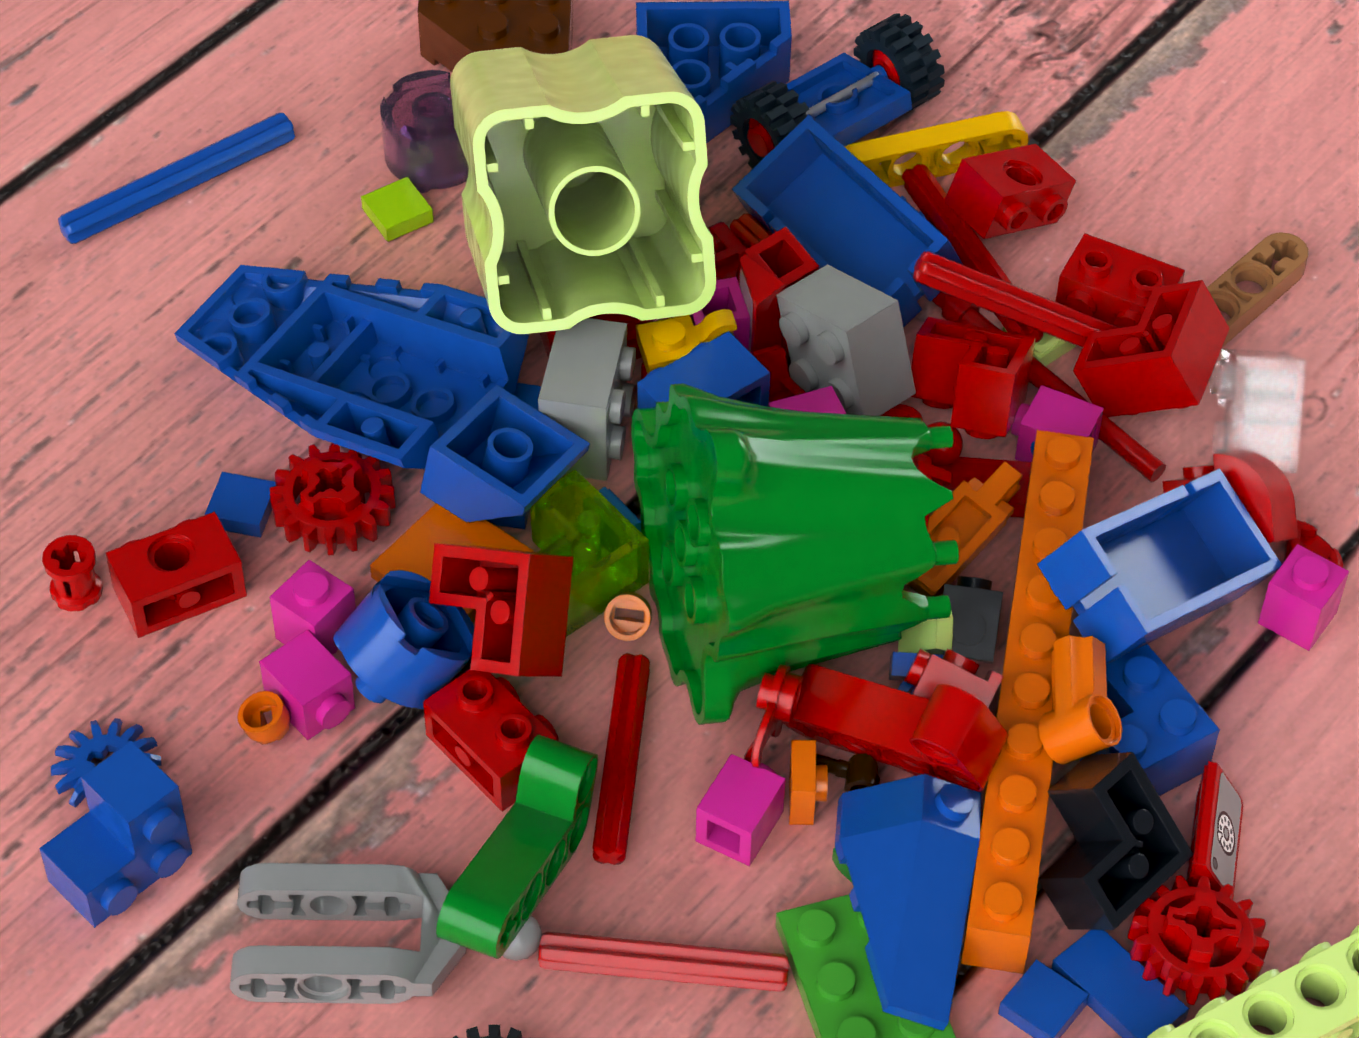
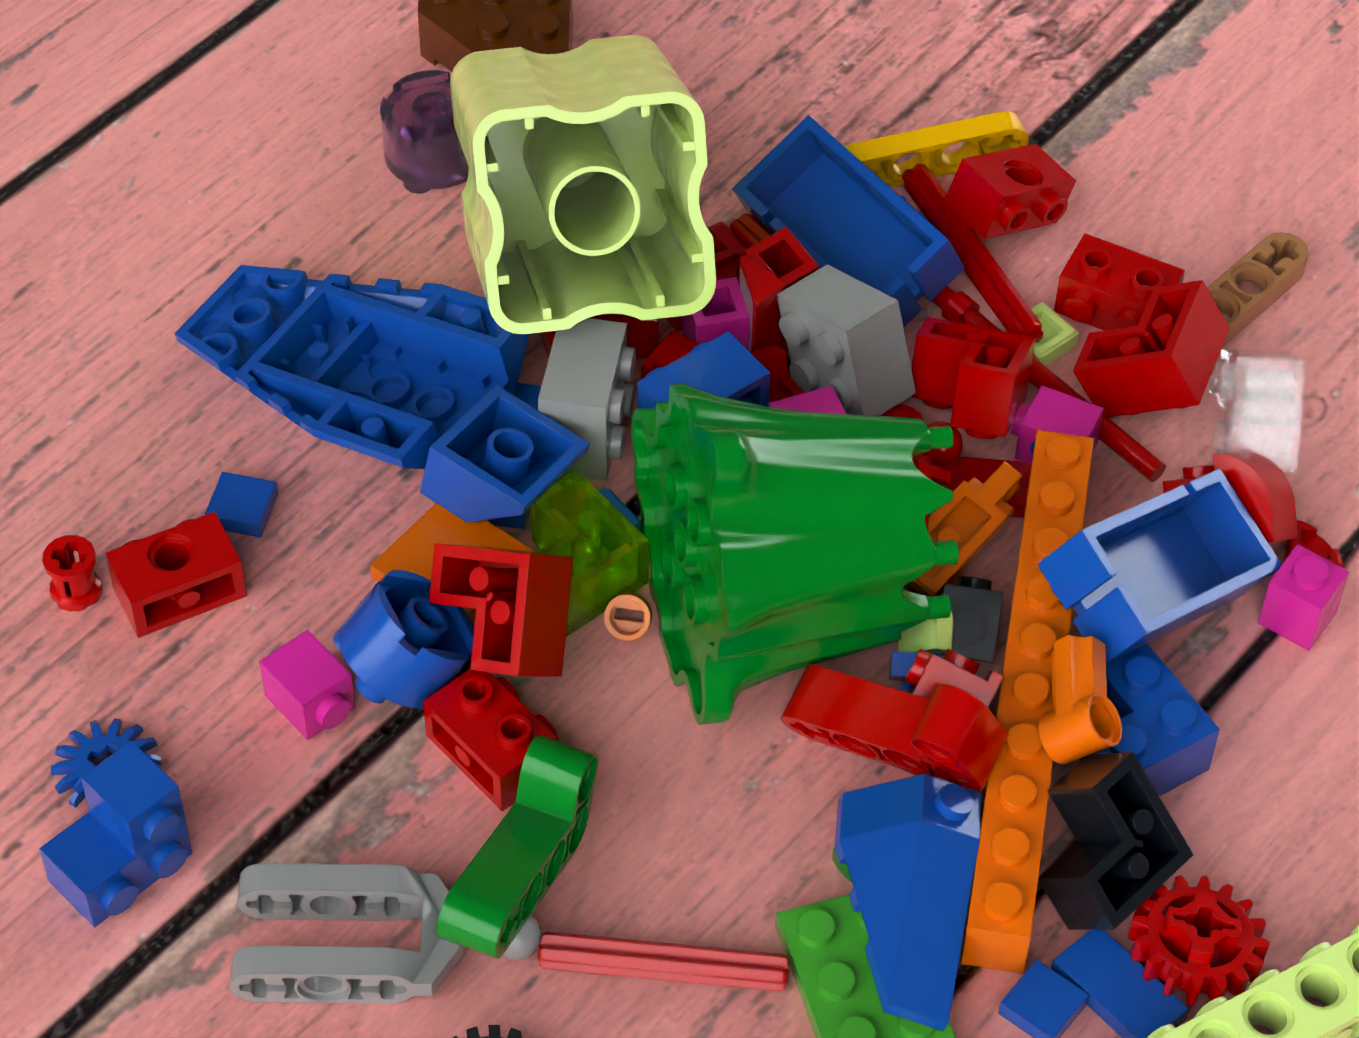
(176, 178): blue axle -> none
(253, 720): orange hinge -> none
(311, 602): dark pink brick -> none
(332, 498): red gear -> none
(397, 209): lime tile -> none
(621, 759): red axle -> none
(675, 337): yellow plate -> none
(720, 49): blue brick -> none
(740, 809): dark pink brick -> none
(779, 698): red plate -> none
(806, 782): orange plate -> none
(845, 94): plate -> none
(859, 770): dark brown hand -> none
(1006, 299): red axle -> none
(1215, 830): slope -> none

